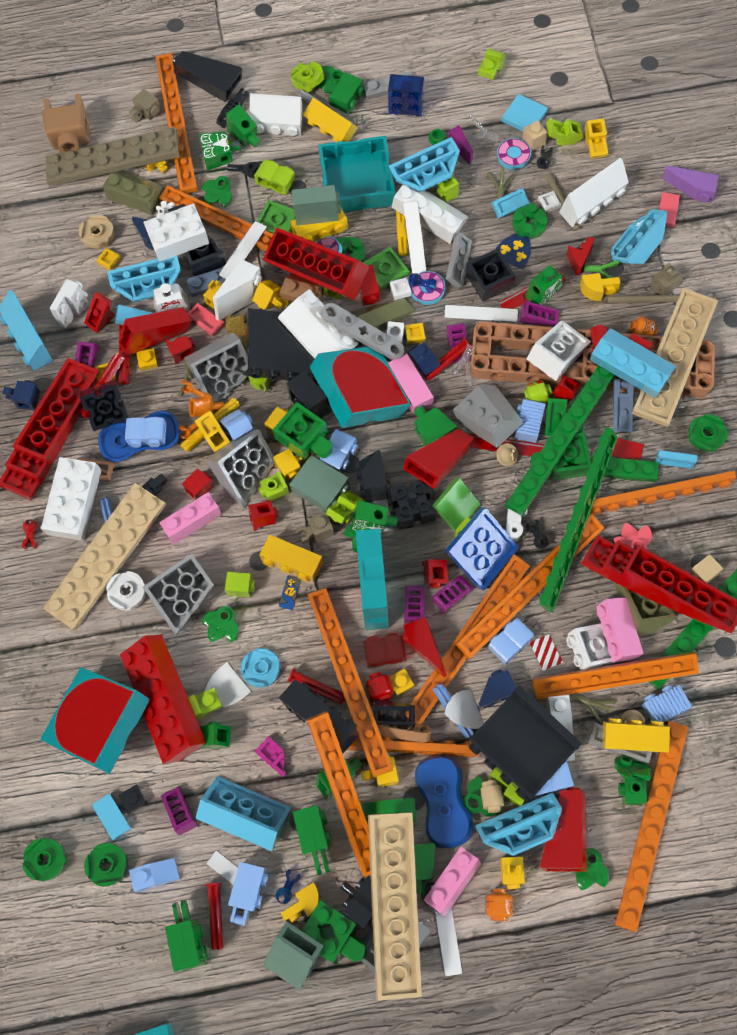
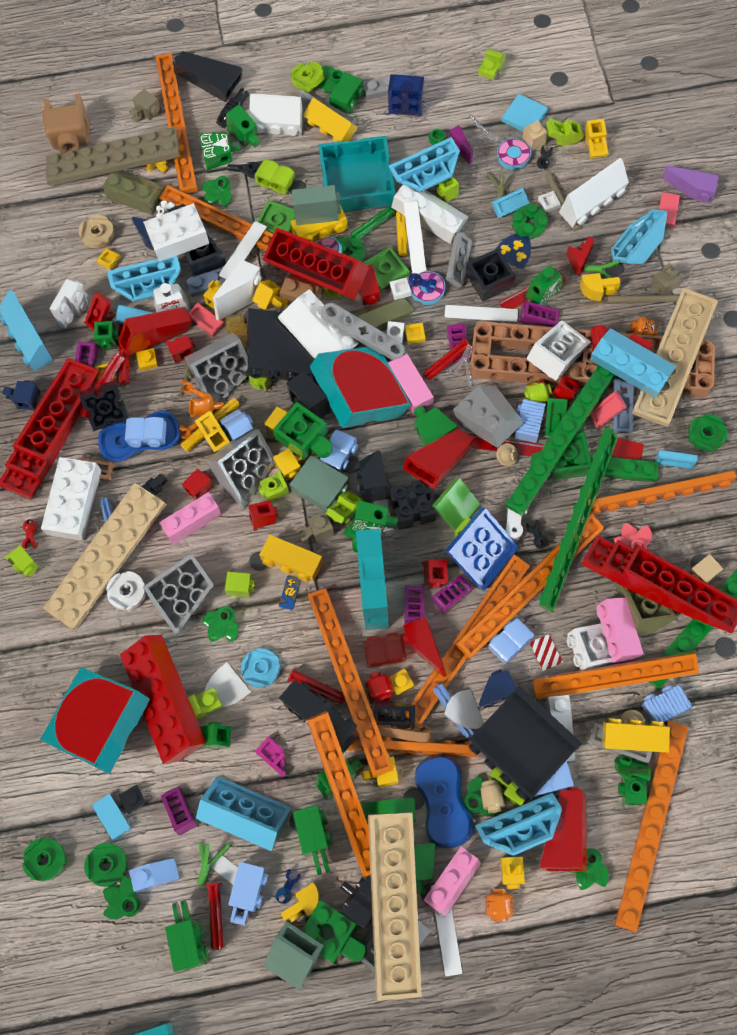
(22, 561): none -> lime brick
(106, 334): none -> green brick
(119, 898): none -> green plate
(204, 860): none -> bright green plant
(373, 223): none -> green axle
(424, 357): dark blue slope -> none
(594, 702): olive plant -> none
(607, 409): none -> coral tile

